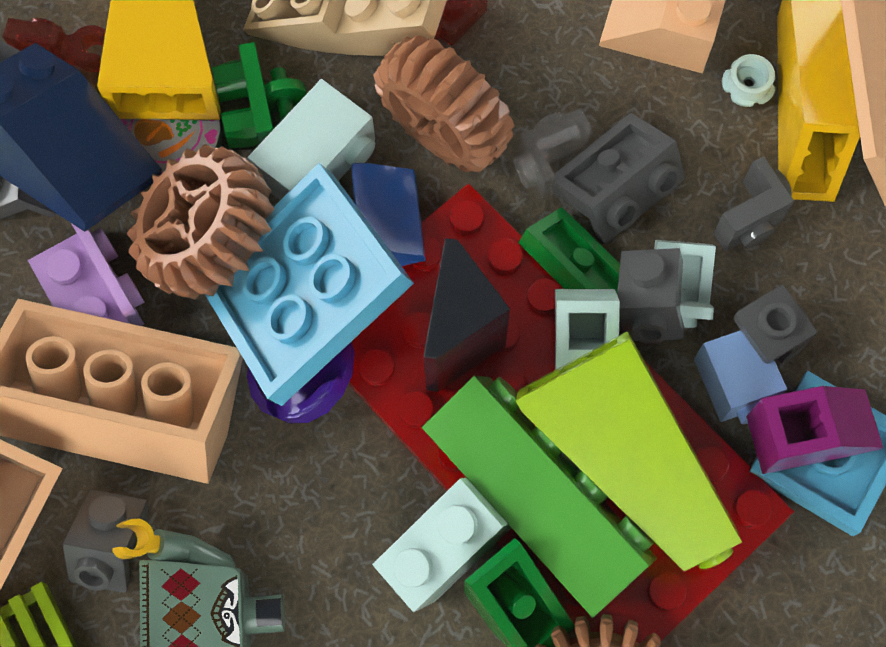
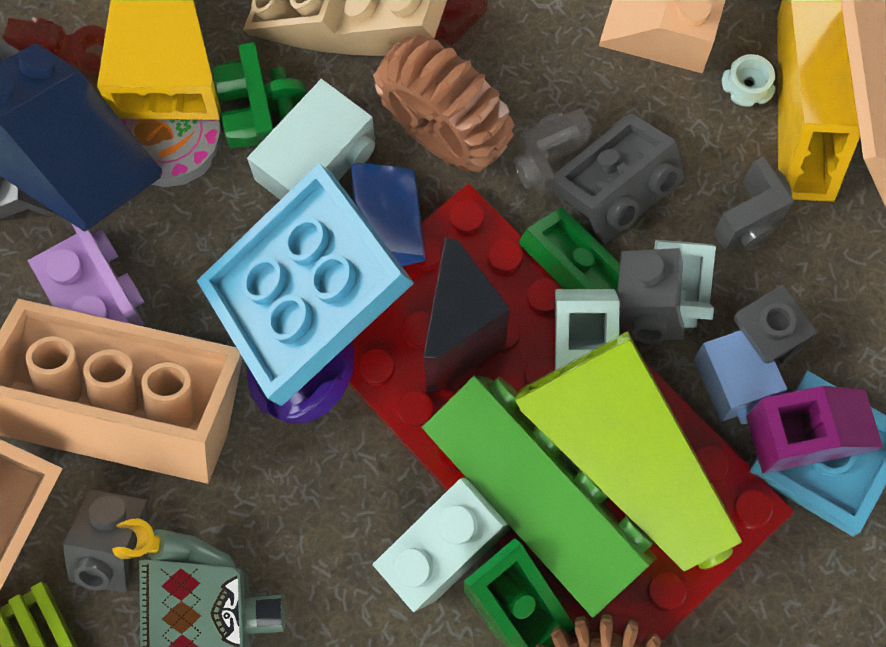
(200, 222): nougat gear -> none

